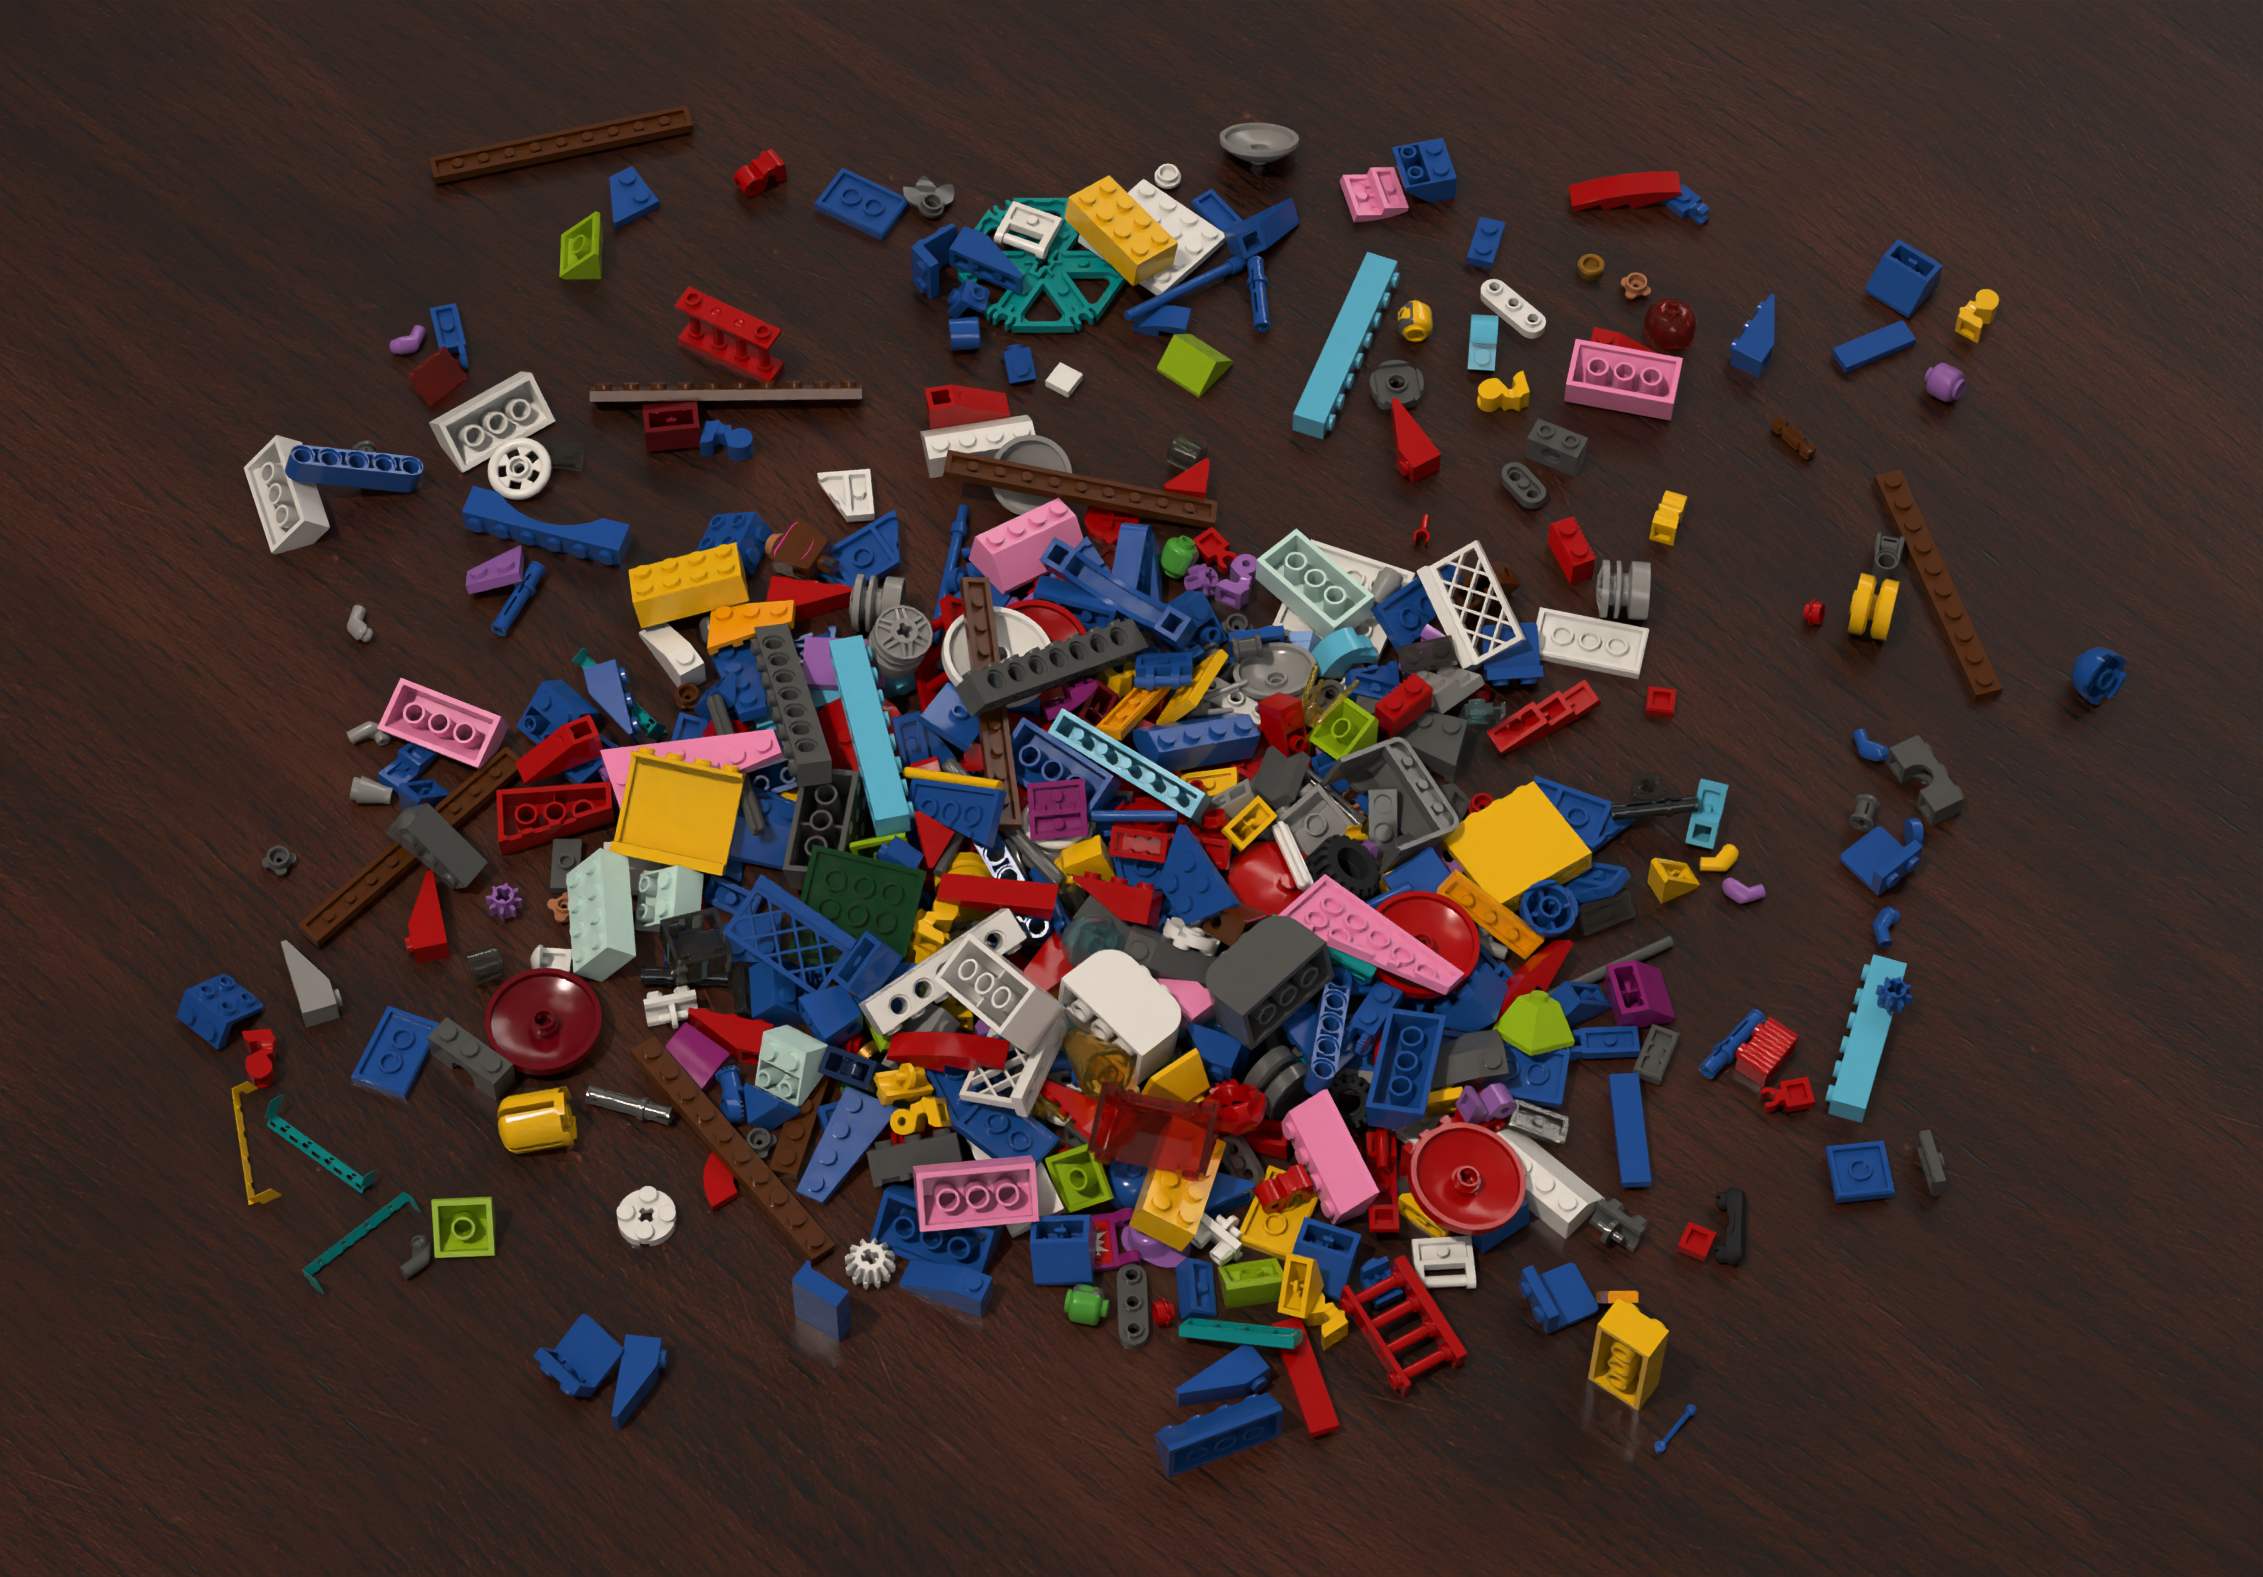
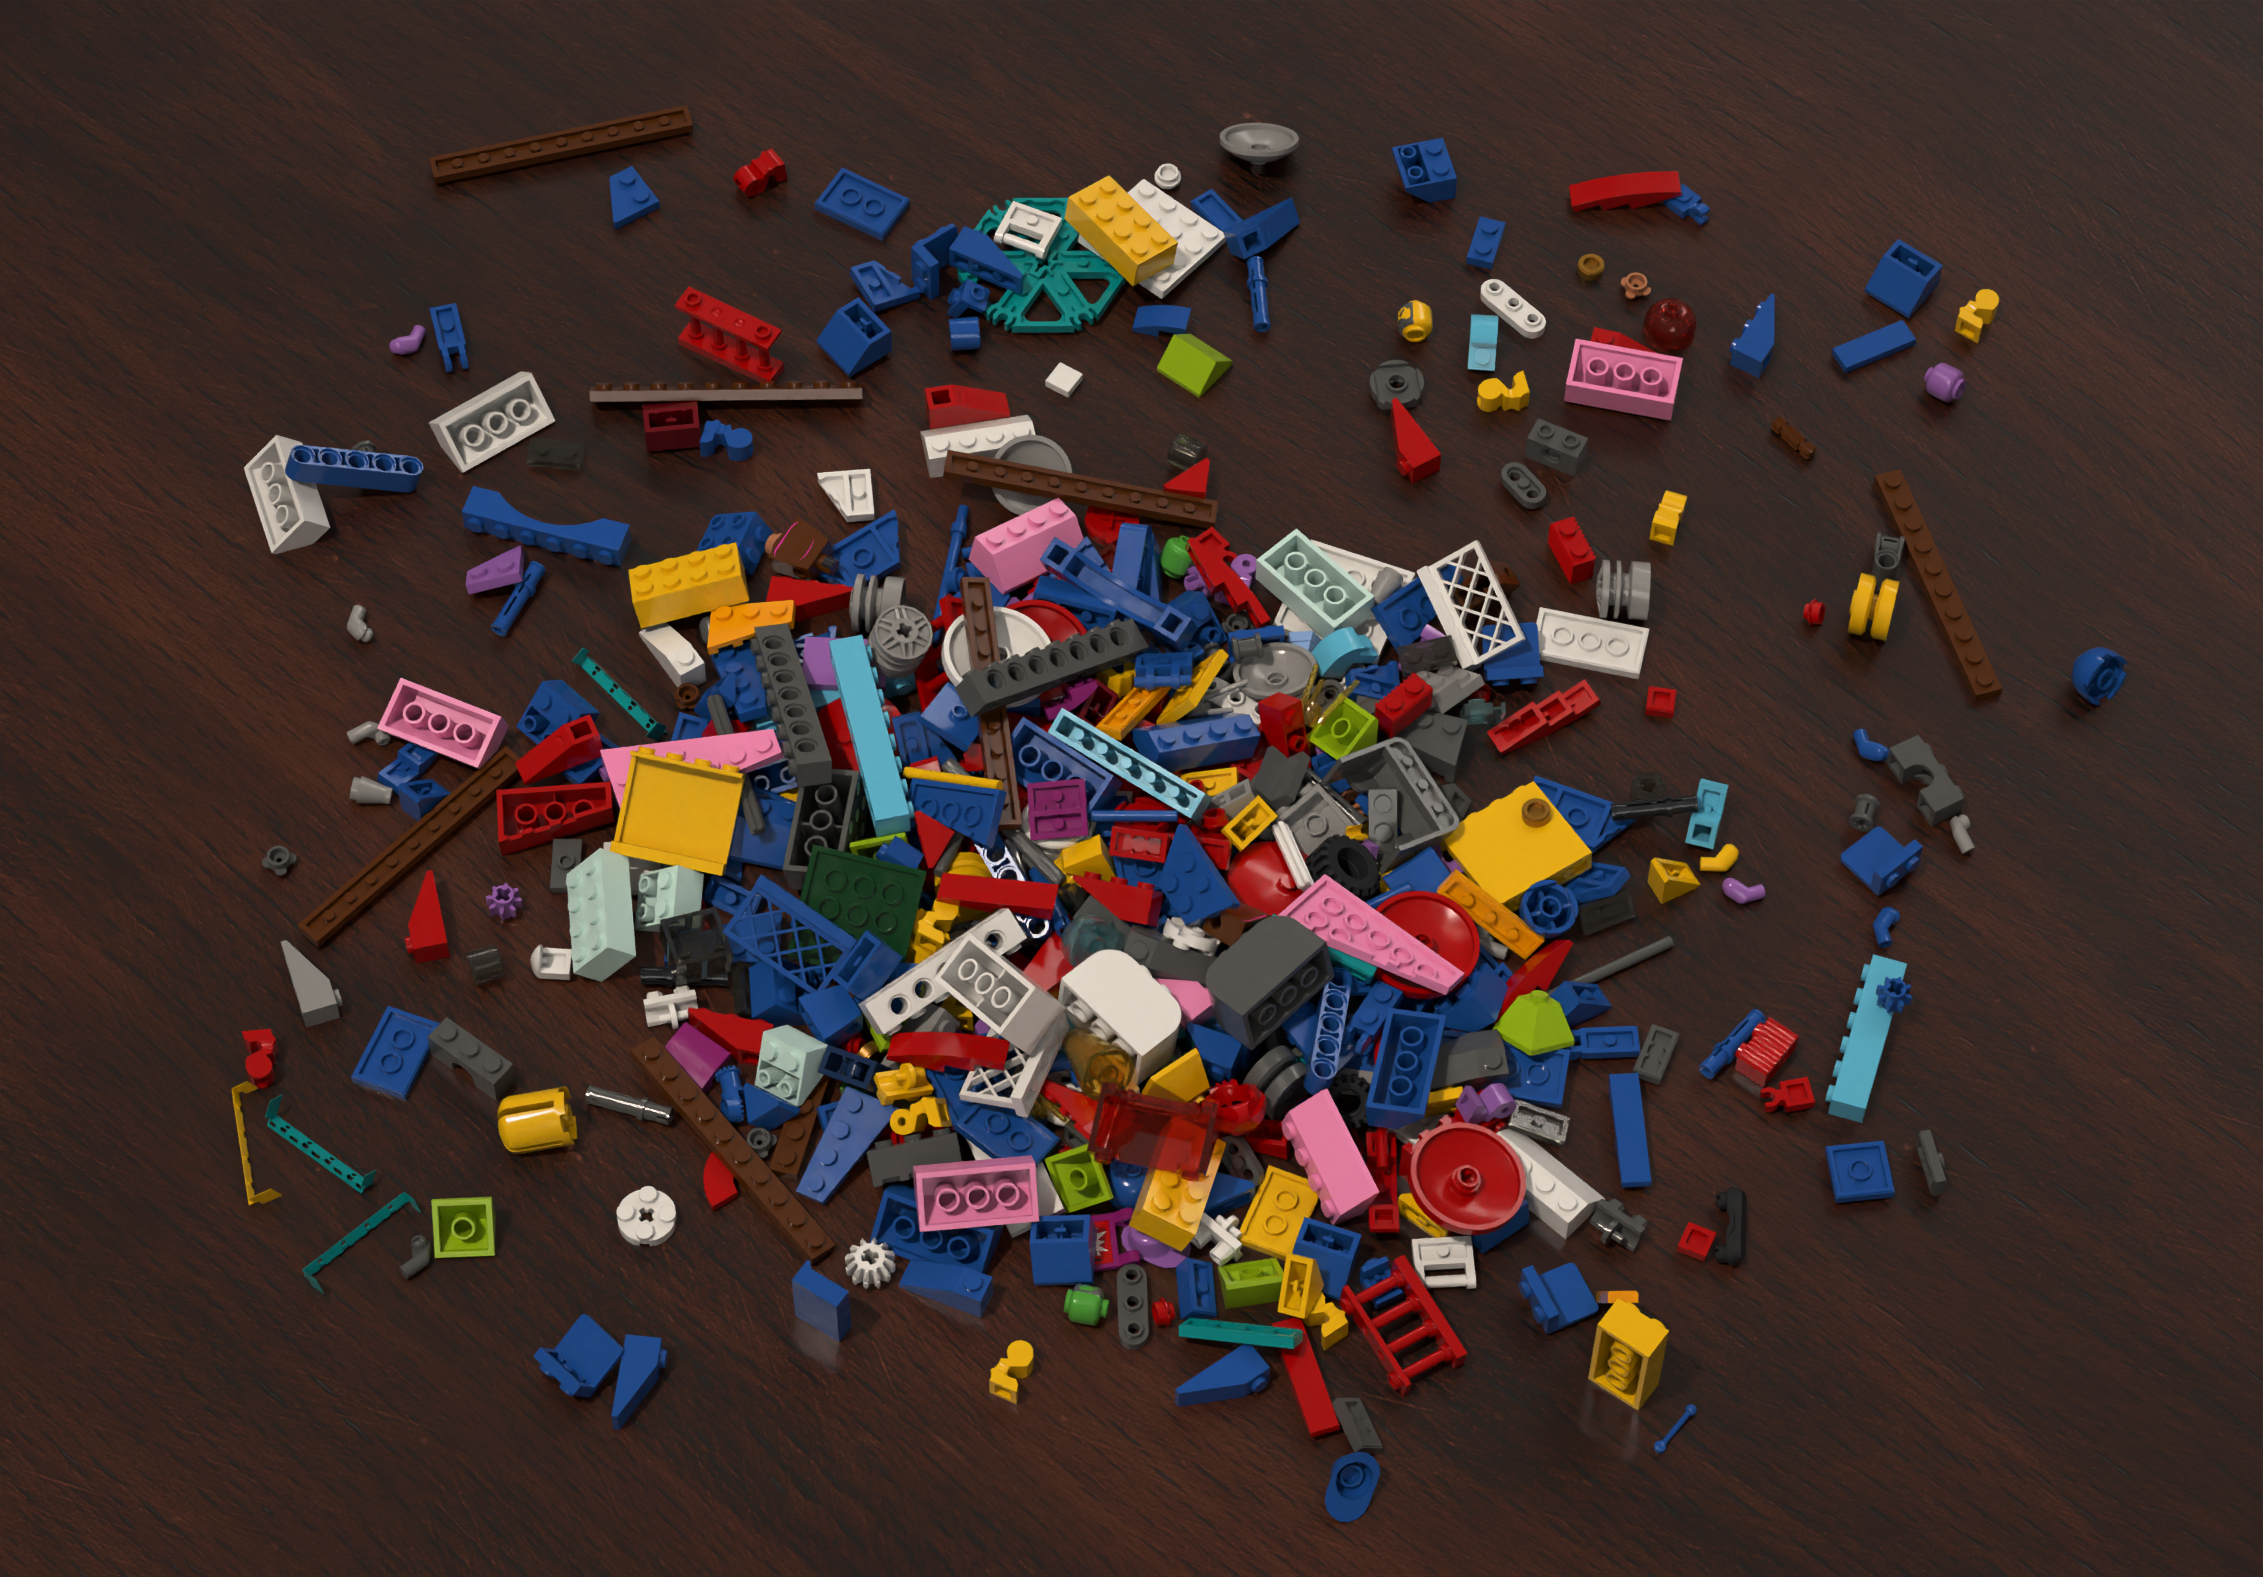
(215, 1007): blue bracket -> none
(437, 845): dark grey wedge -> none
(438, 376): clear red piece -> none
(500, 459): white plate -> none
(543, 1021): dark red dish -> none
(560, 914): nougat plate -> none
(582, 249): lime slope -> none
(608, 689): blue slope -> none
(855, 337): none -> blue slope
(881, 287): none -> blue wing
(928, 197): dark grey plate -> none
(1017, 1365): none -> yellow leg
(1018, 364): blue bracket -> none
(1219, 1433): blue slope -> none
(1221, 577): none -> red slope
(1231, 266): blue bar -> none
(1278, 1192): red leg -> none
(1345, 346): medium azure brick -> none
(1351, 1486): none -> blue piece
(1357, 1425): none -> dark grey plate
(1374, 194): bright pink slope -> none
(1423, 532): red hand -> none
(1478, 801): red plate -> none
(1535, 813): none -> pearl gold tile
(1637, 994): magenta slope -> none
(1913, 830): blue tile -> none
(1961, 837): none -> light grey arm

